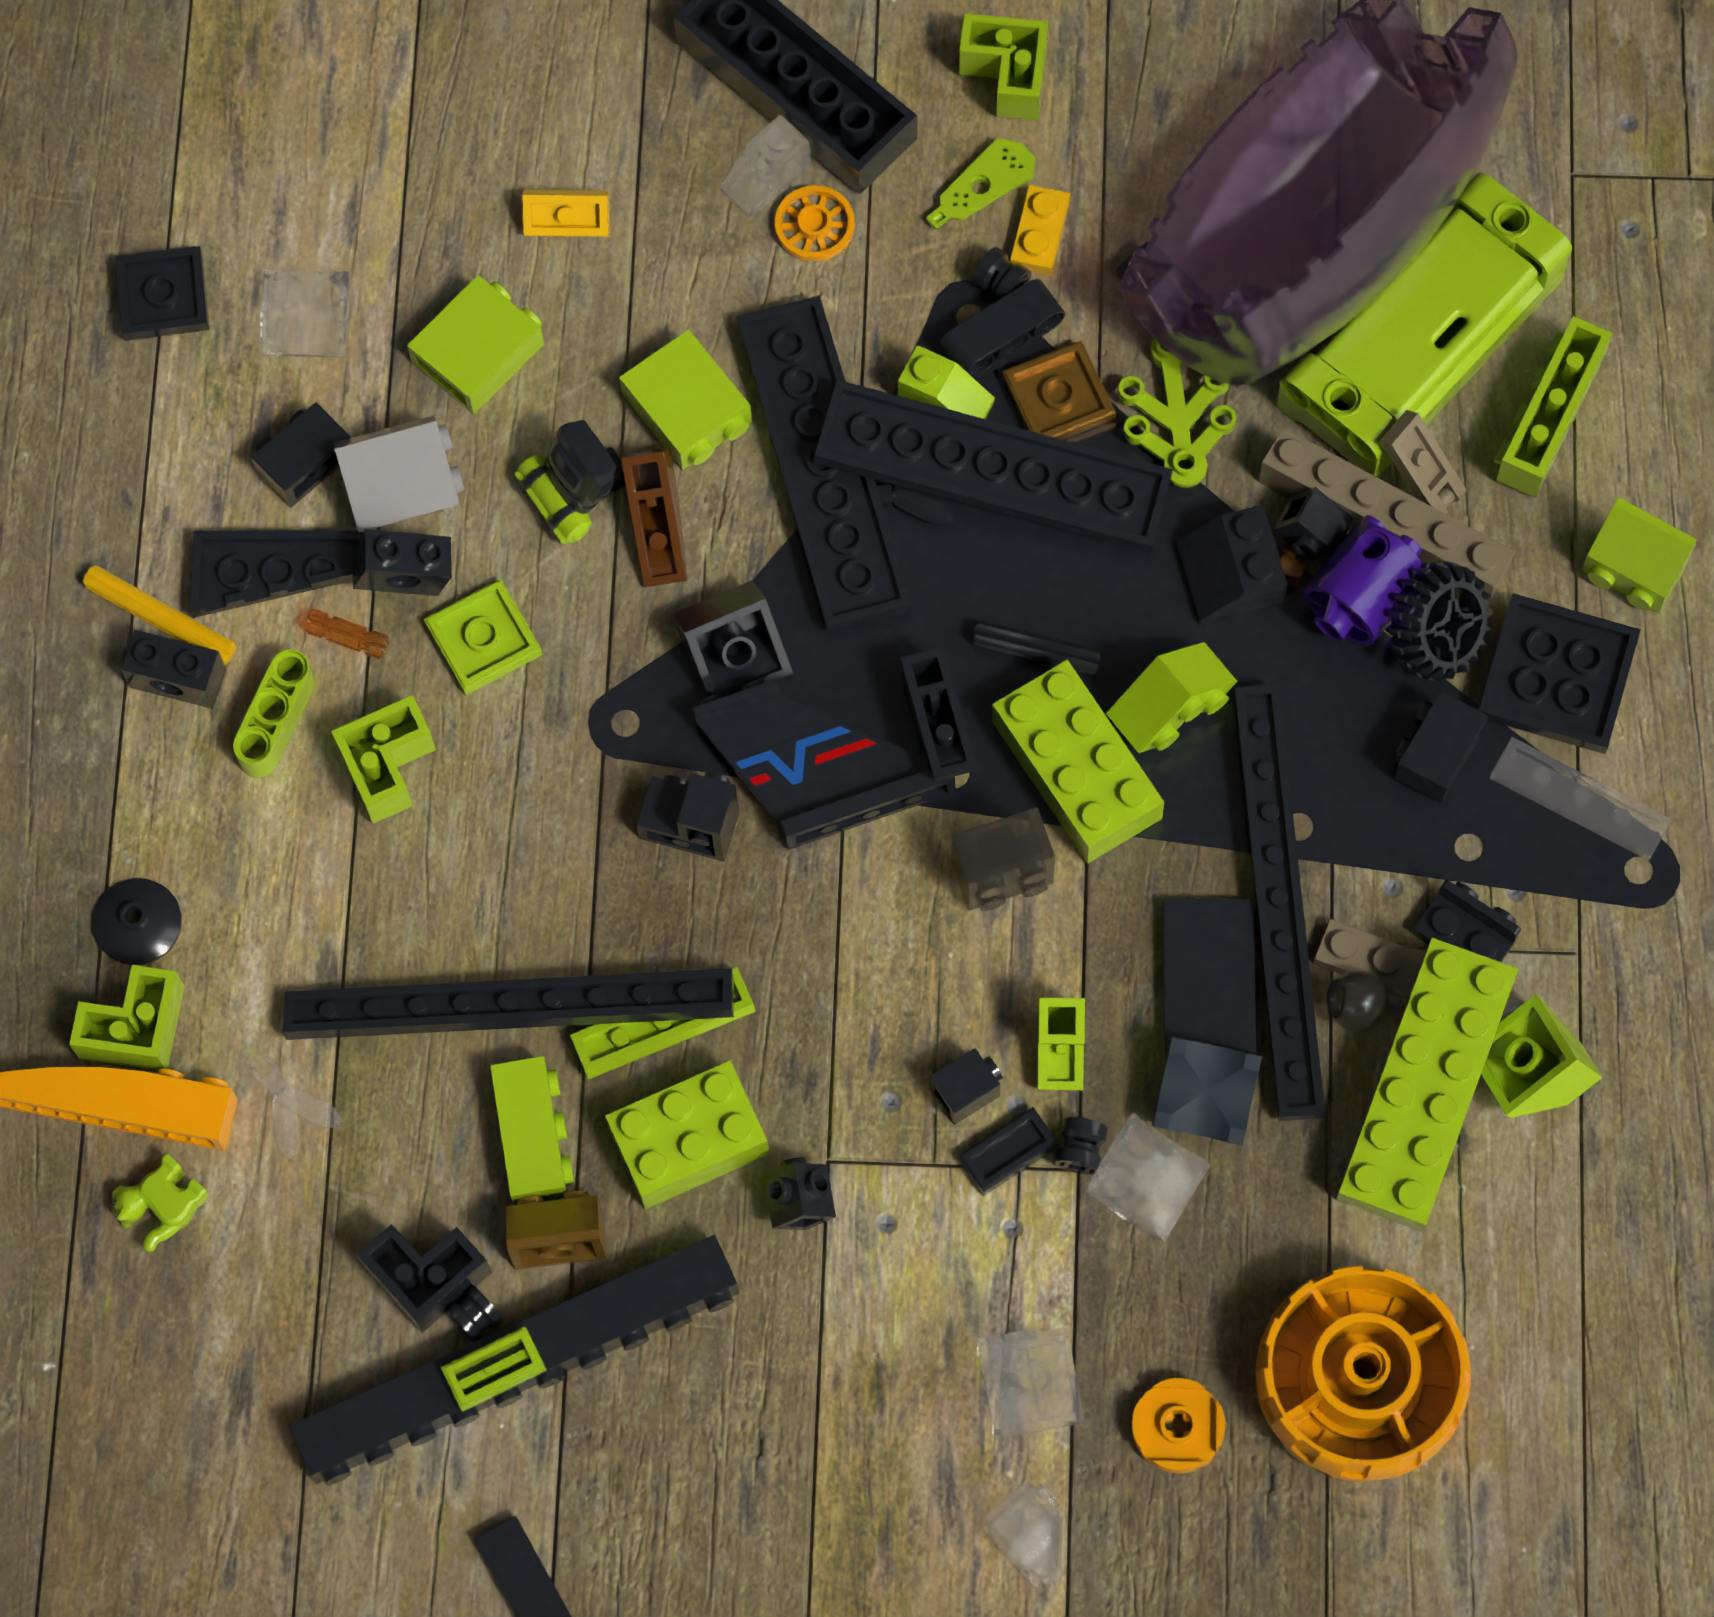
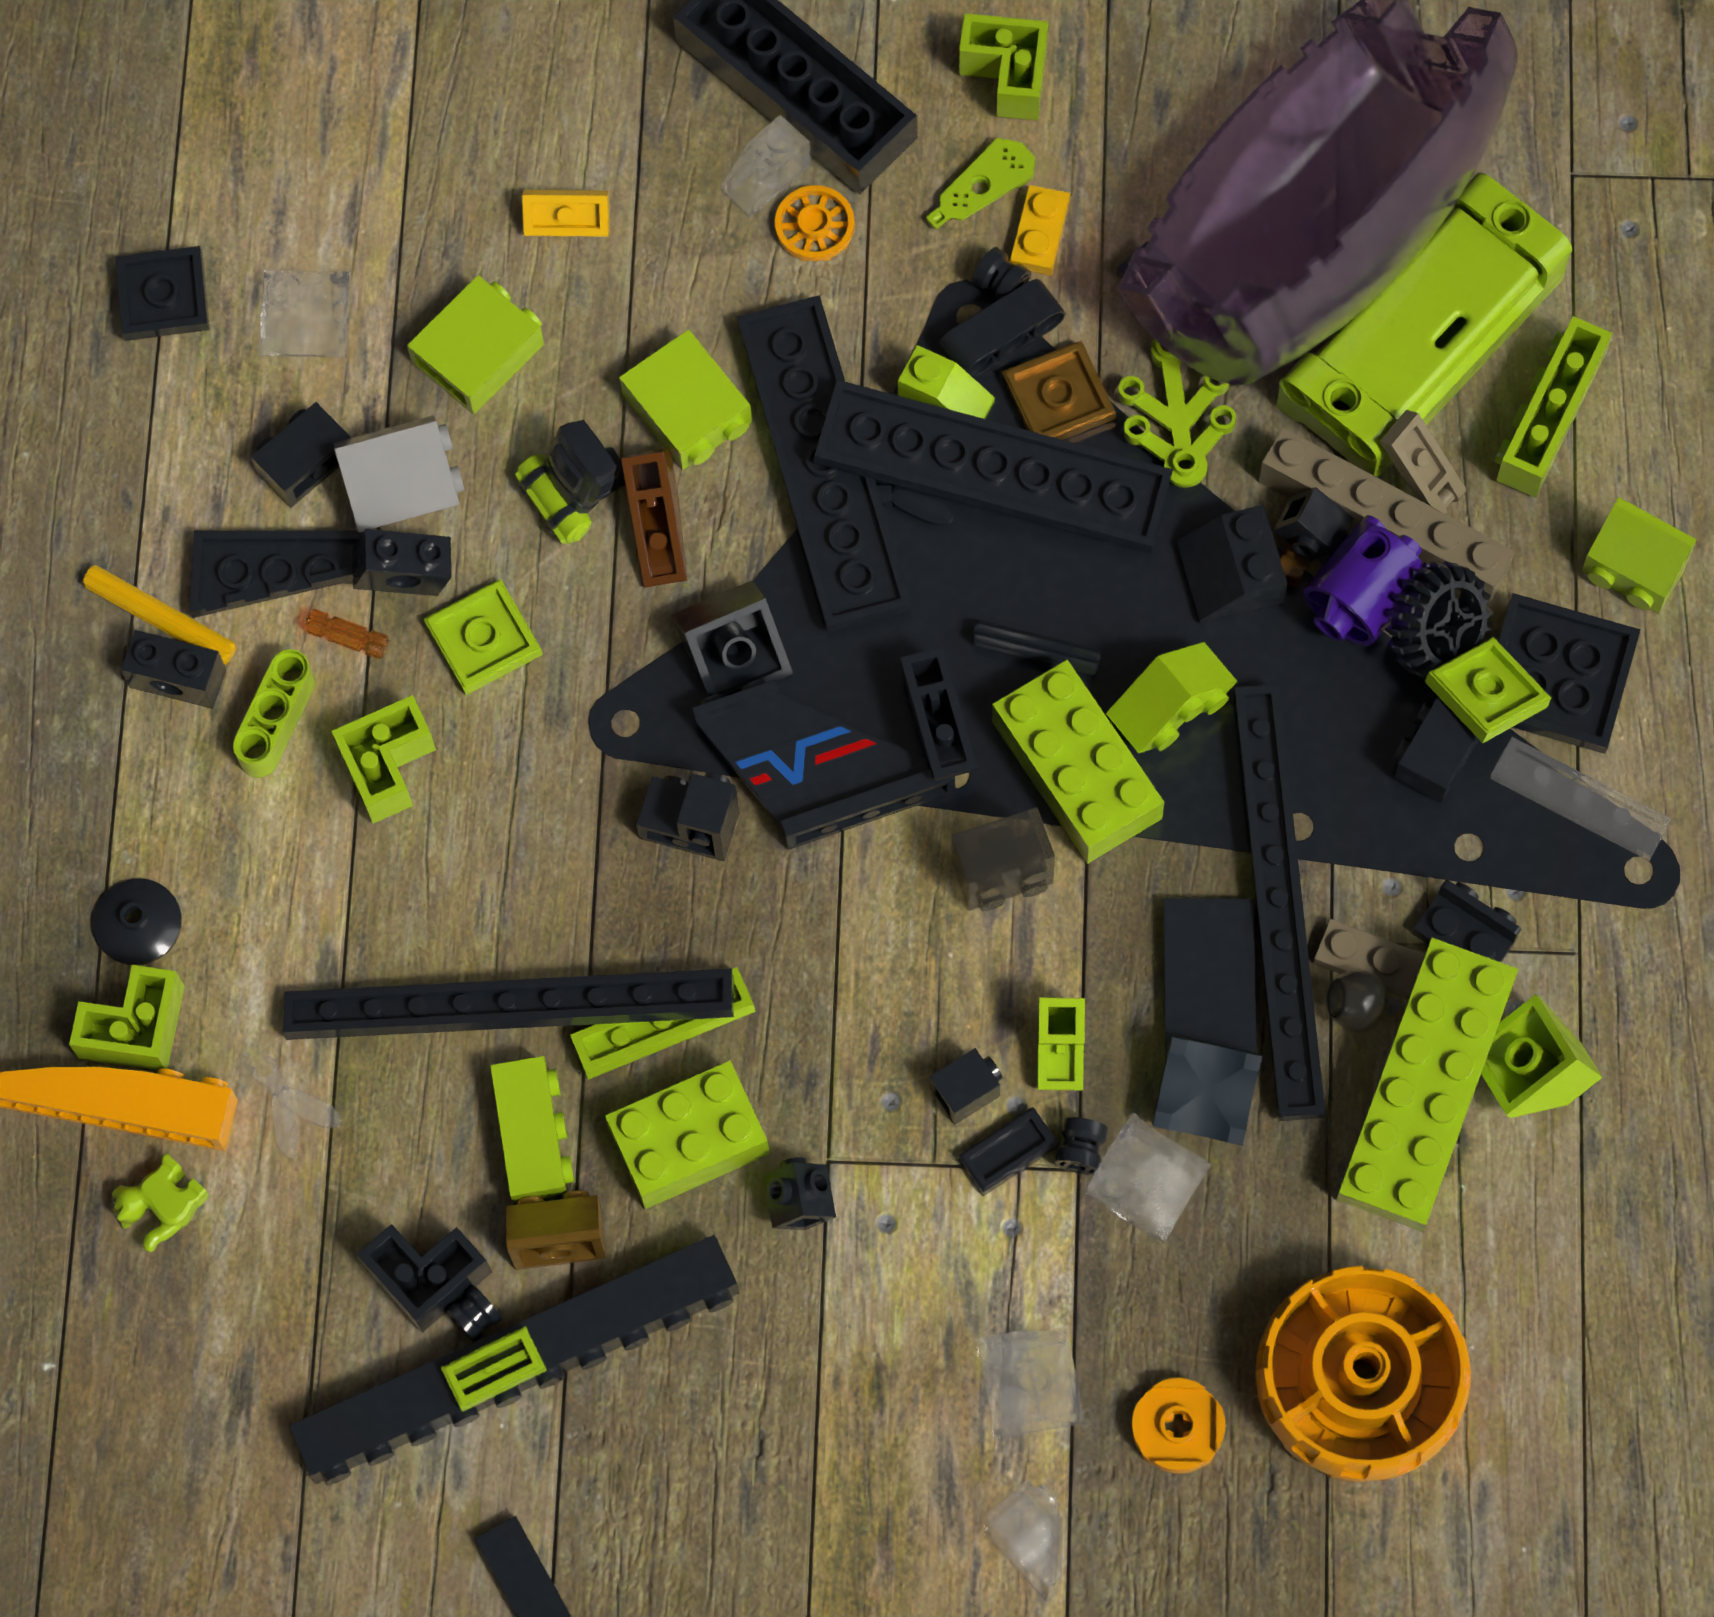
(1488, 690): none -> lime tile

